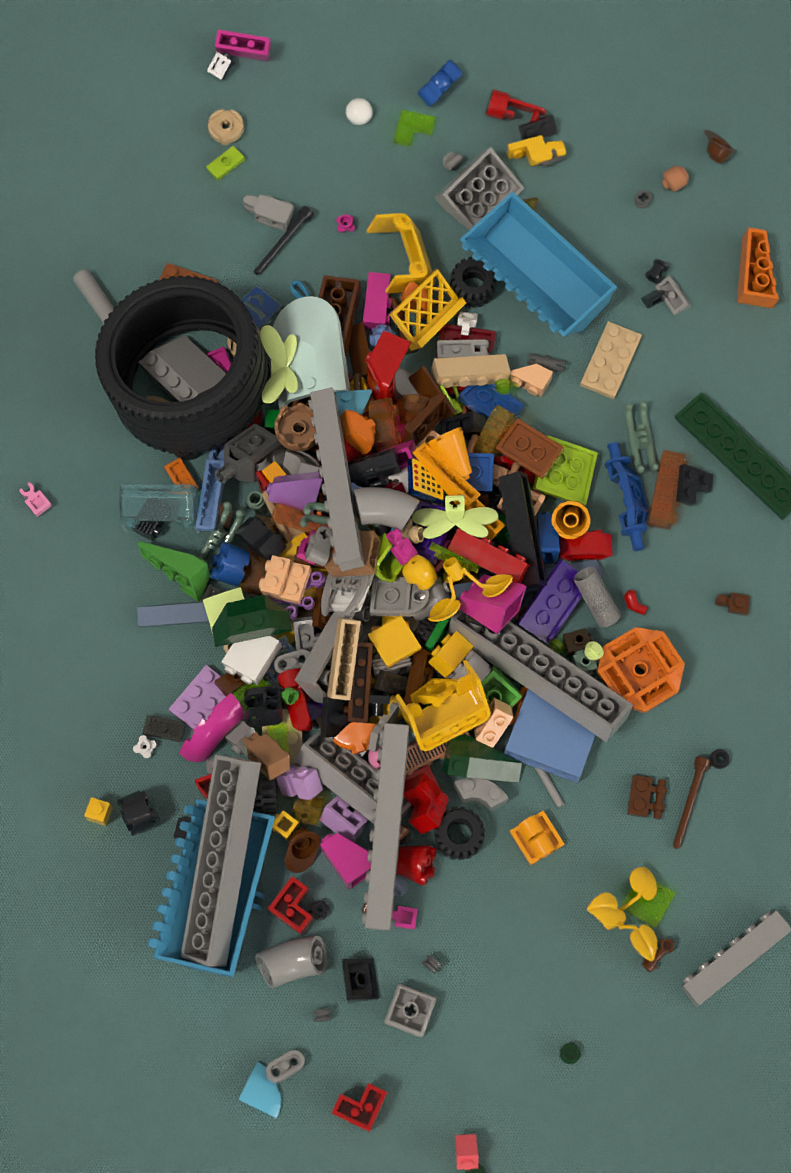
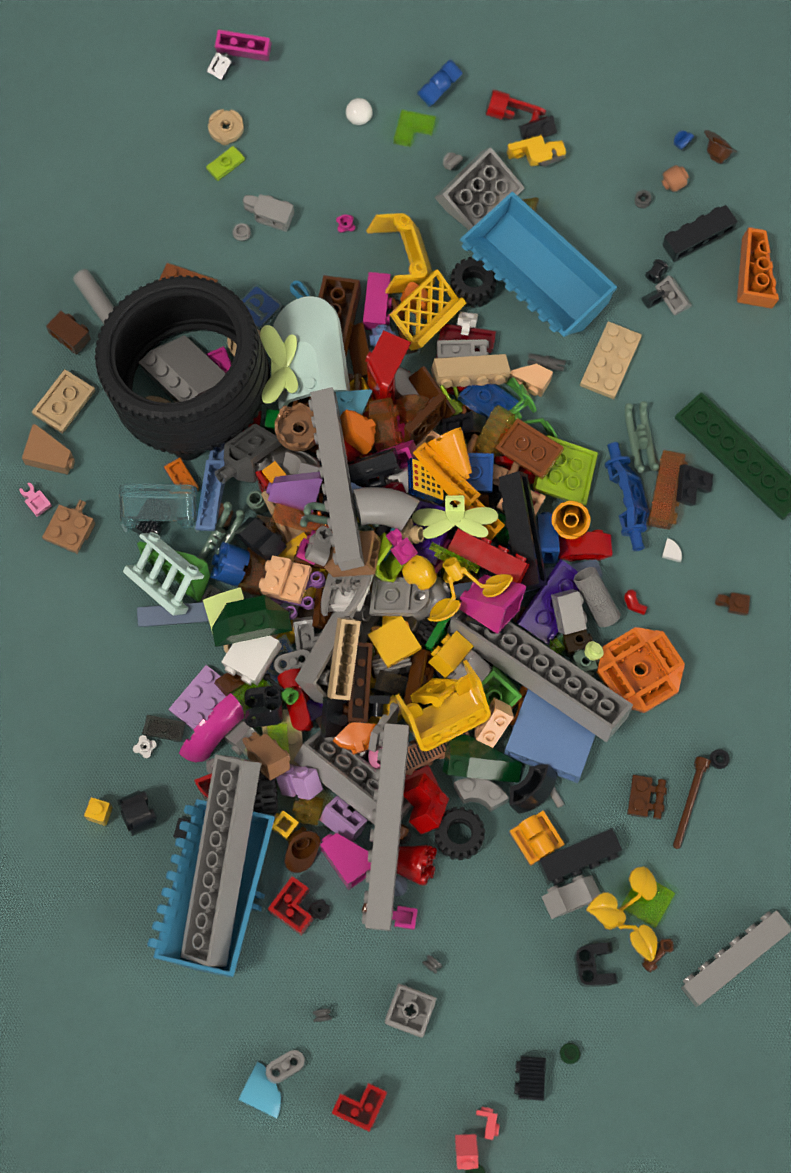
(46, 452): none -> medium nougat slope
(63, 401): none -> tan plate
(68, 332): none -> reddish brown brick
(69, 527): none -> medium nougat plate
(150, 583): none -> light aqua fence
(241, 232): none -> light grey plate
(292, 960): light grey brick -> none
(305, 214): black piece -> none
(360, 979): black slope -> none
(492, 1127): none -> coral bracket
(503, 386): clear neon green plate -> none
(527, 400): none -> bright green plant
(531, 1078): none -> black brick
(533, 789): none -> black brick
(569, 611): none -> light grey brick
(571, 896): none -> light grey brick
(579, 857): none -> black brick
(590, 965): none -> black piece
(672, 551): none -> white tile
(682, 138): none -> blue plate
(699, 233): none -> black brick

